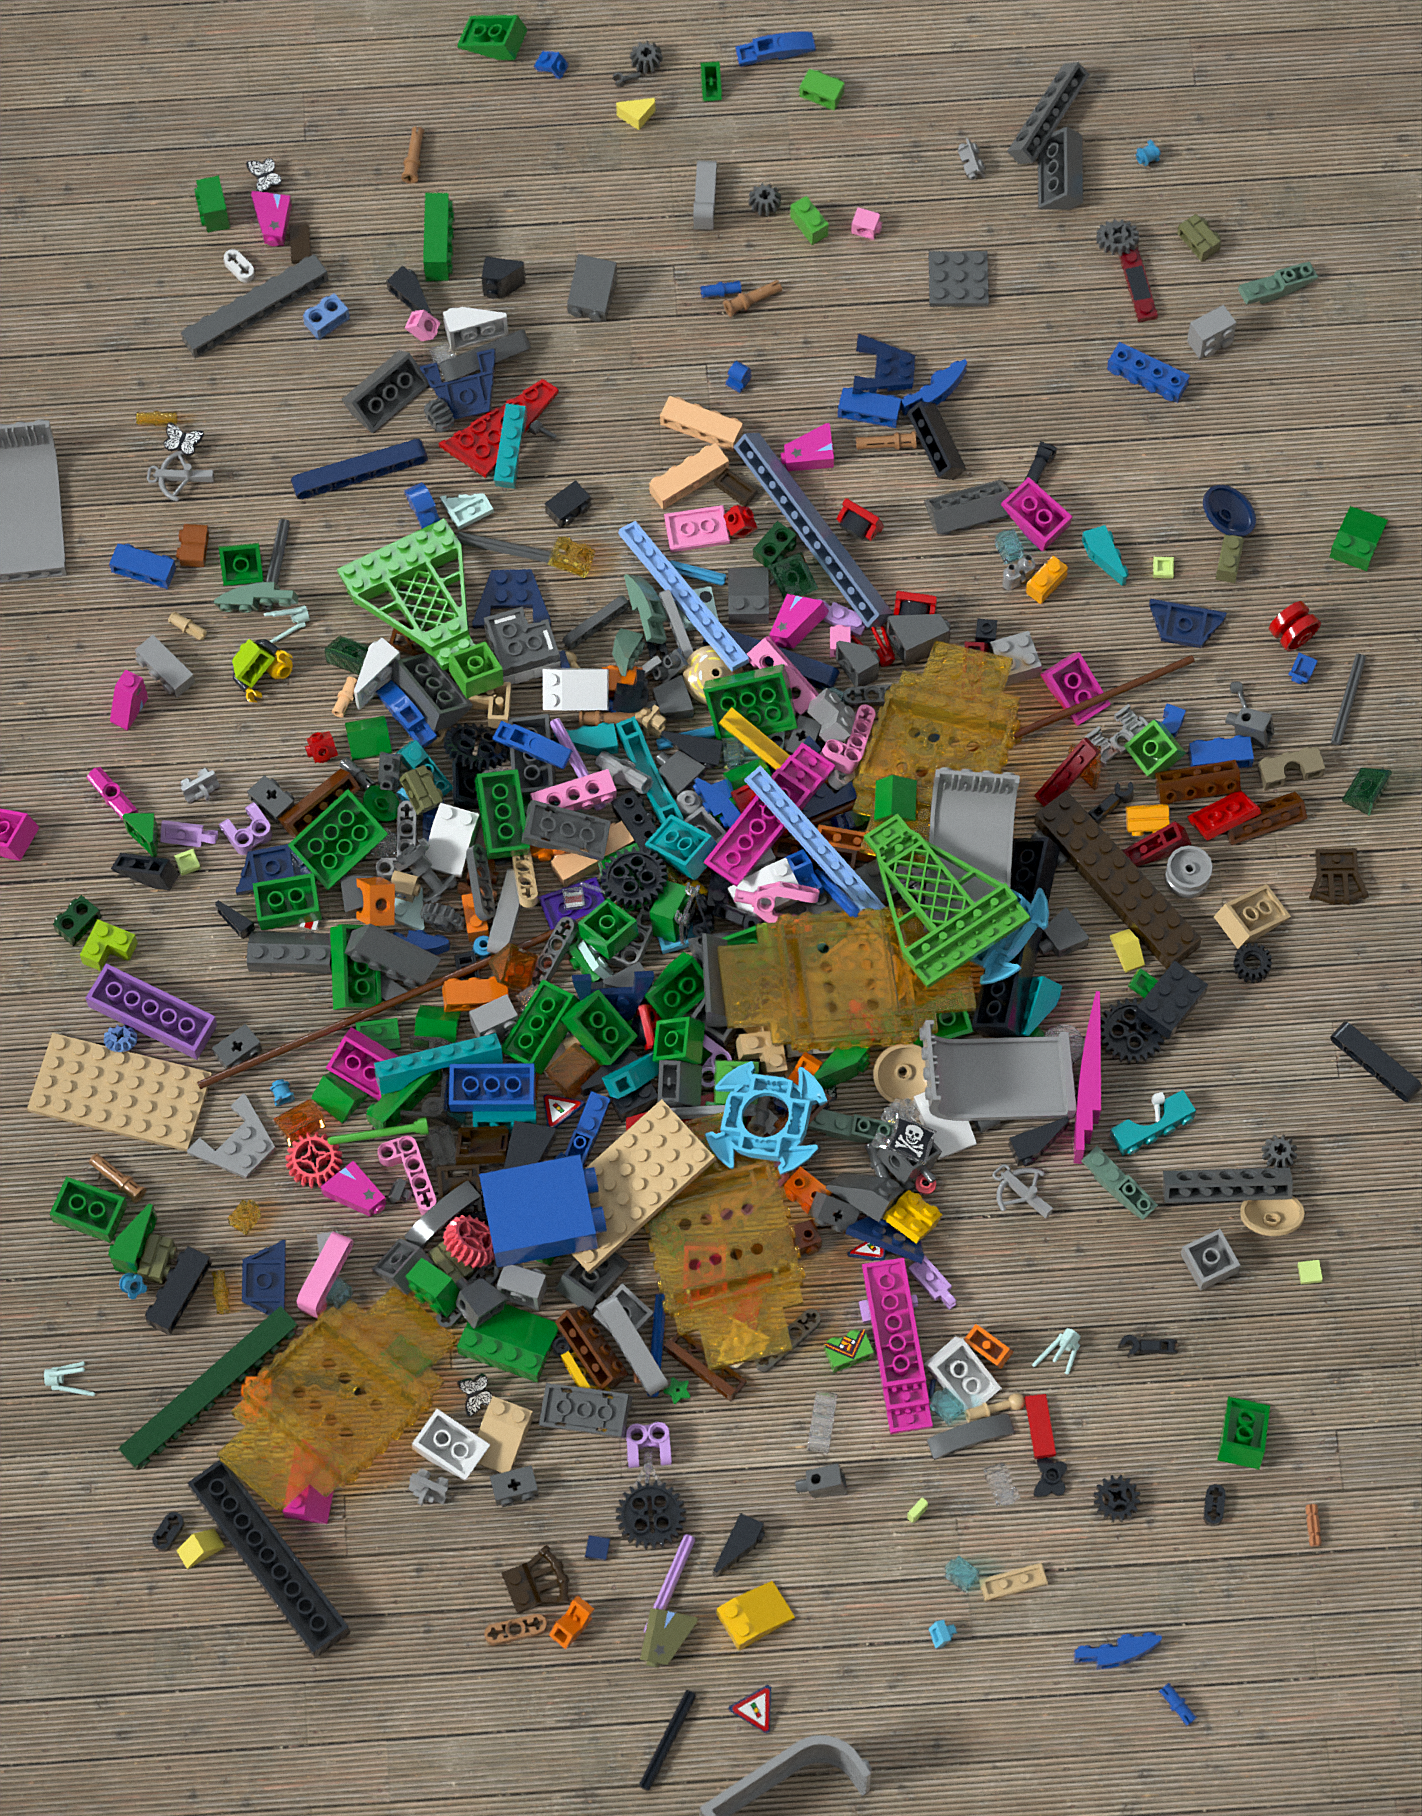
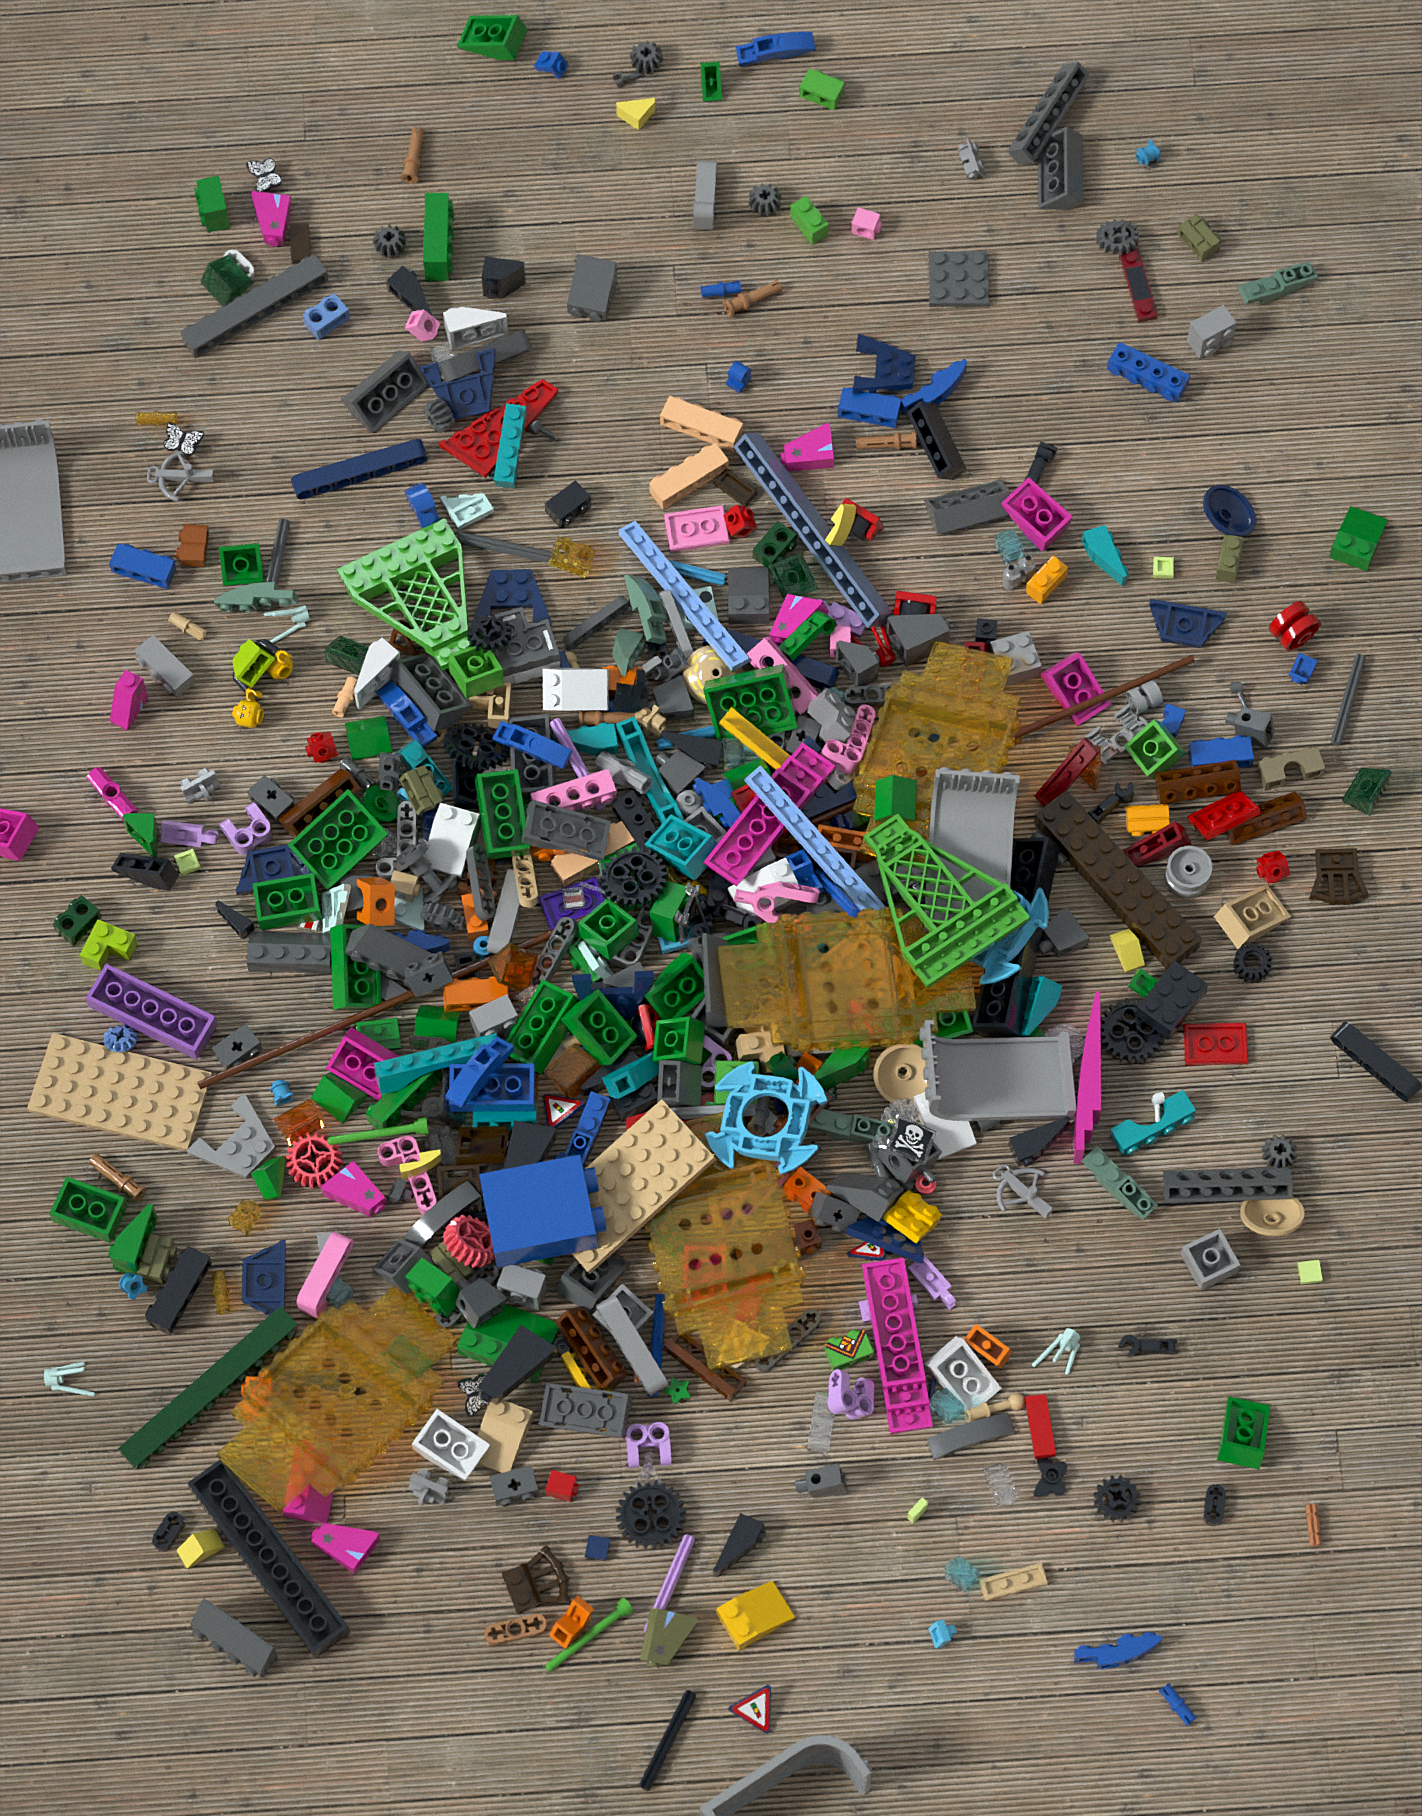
(225, 280): none -> clear green slope
(233, 1639): none -> dark grey slope
(248, 714): none -> yellow head
(270, 1177): none -> green slope
(334, 906): none -> light aqua wing
(345, 1544): none -> dark pink slope
(394, 236): none -> dark grey gear
(427, 1161): none -> light yellow slope
(428, 974): none -> dark grey brick
(476, 1071): none -> blue slope
(489, 633): none -> black gear
(516, 1363): none -> black slope
(562, 1486): none -> red brick
(622, 1609): none -> bright green piece
(783, 1066): none -> dark green brick
(807, 633): none -> green plate
(843, 523): none -> light yellow slope
(844, 1400): none -> lavender piece
(1144, 697): none -> light grey wheel
(1215, 1044): none -> red tile
(1272, 867): none -> red brick

